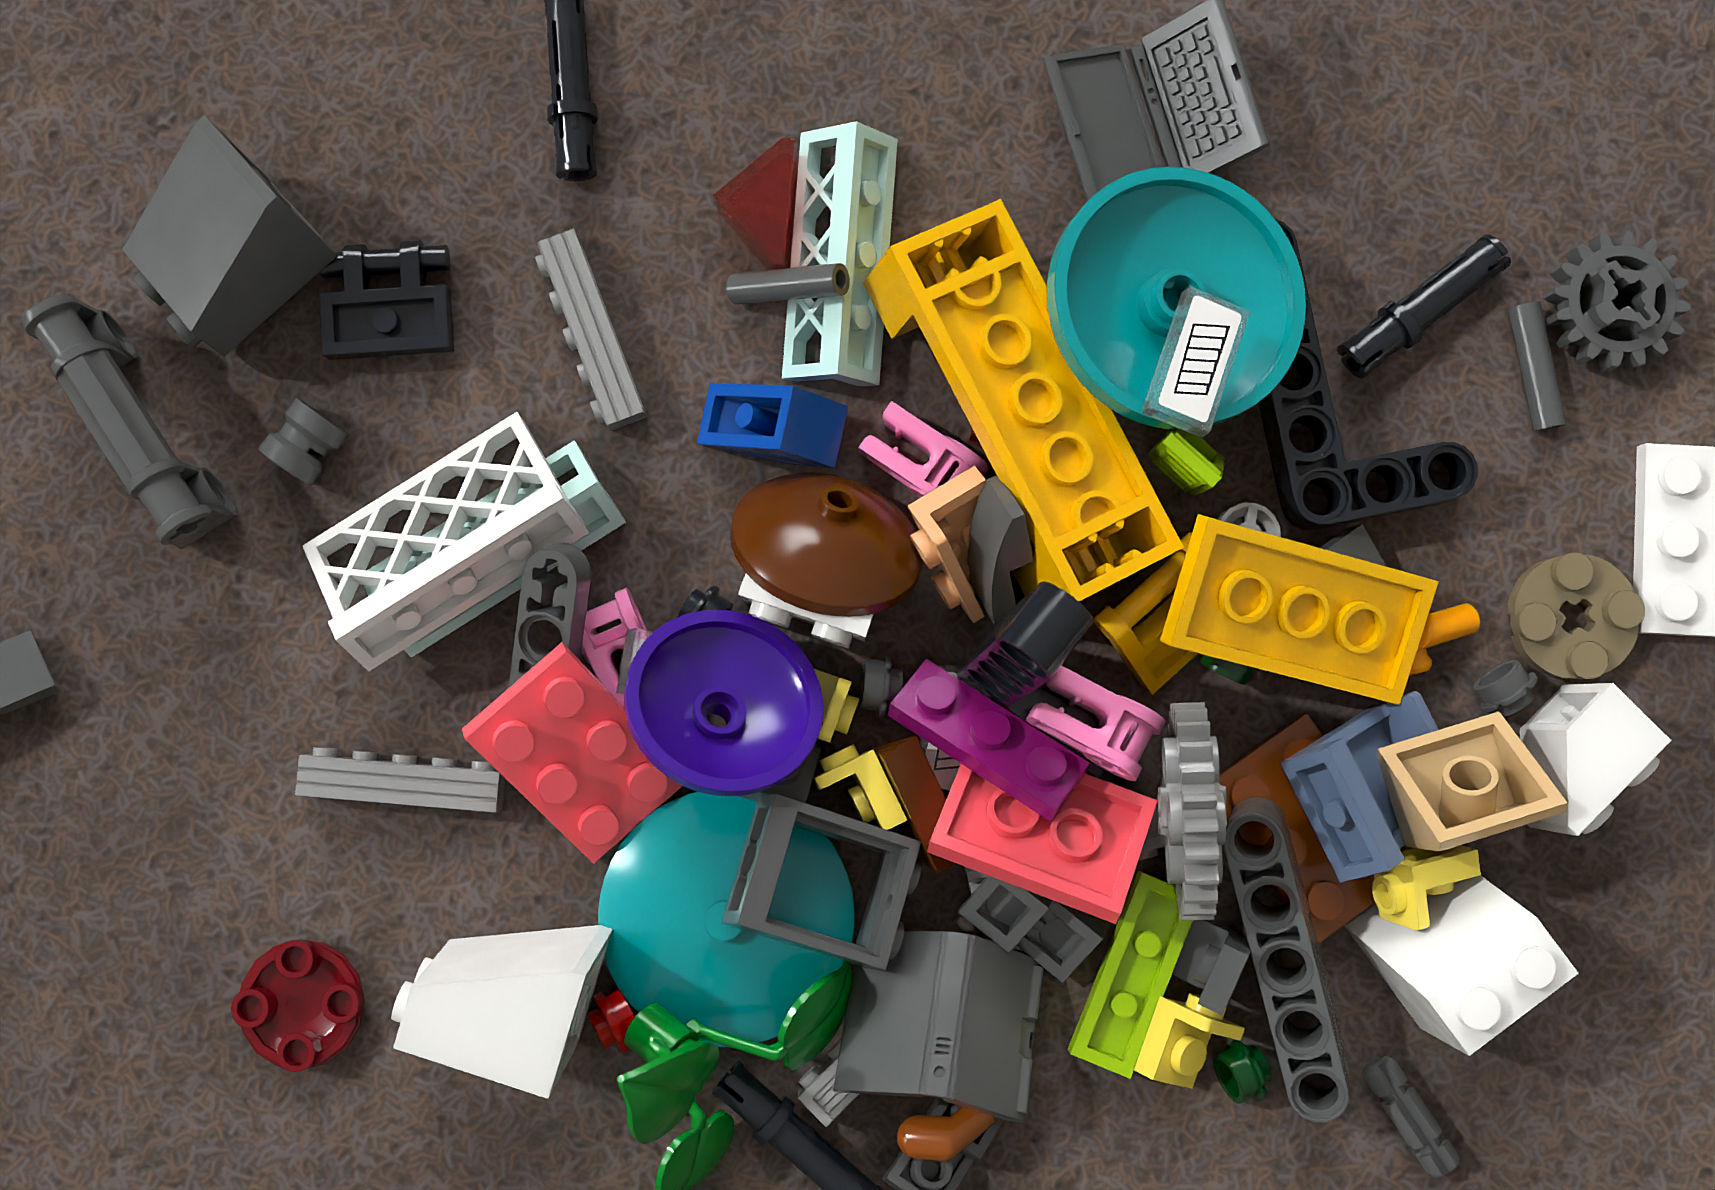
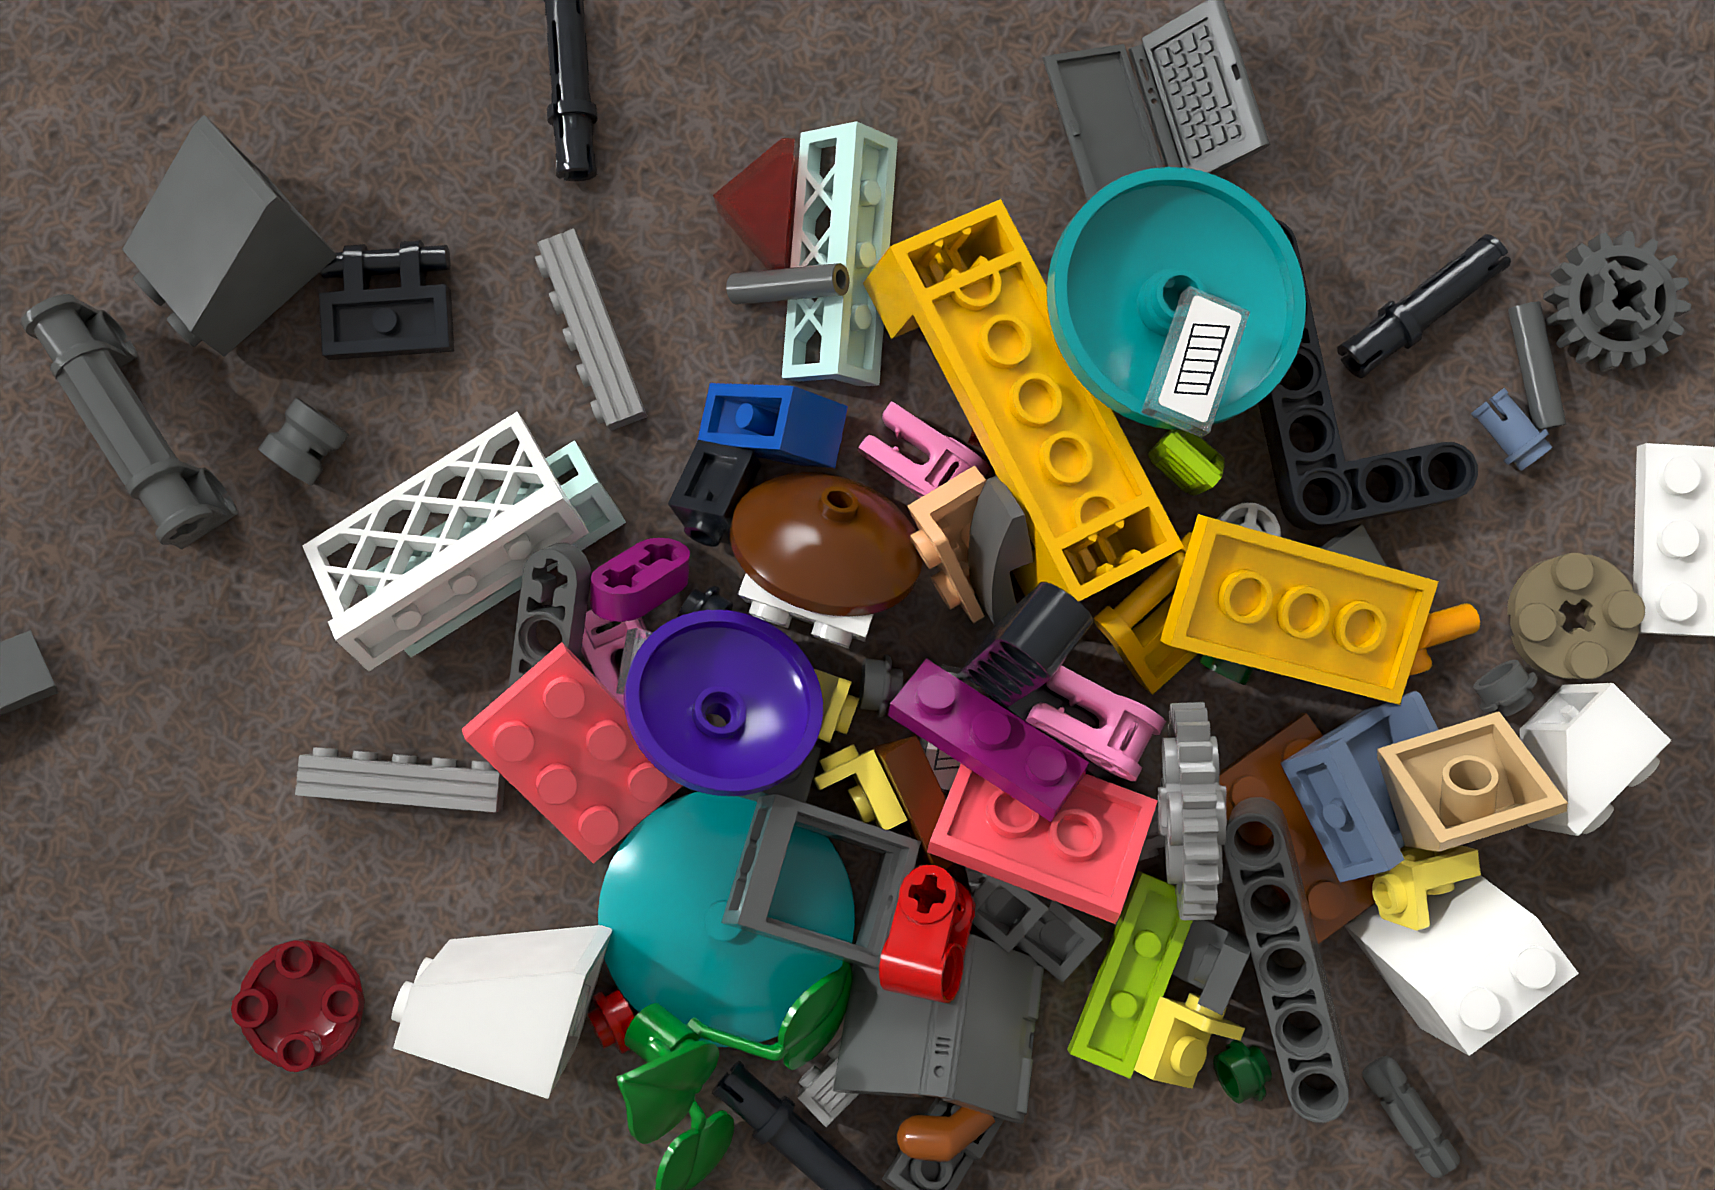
(639, 579): none -> magenta beam
(711, 489): none -> black bracket
(928, 942): none -> red piece
(1516, 434): none -> sand blue pin

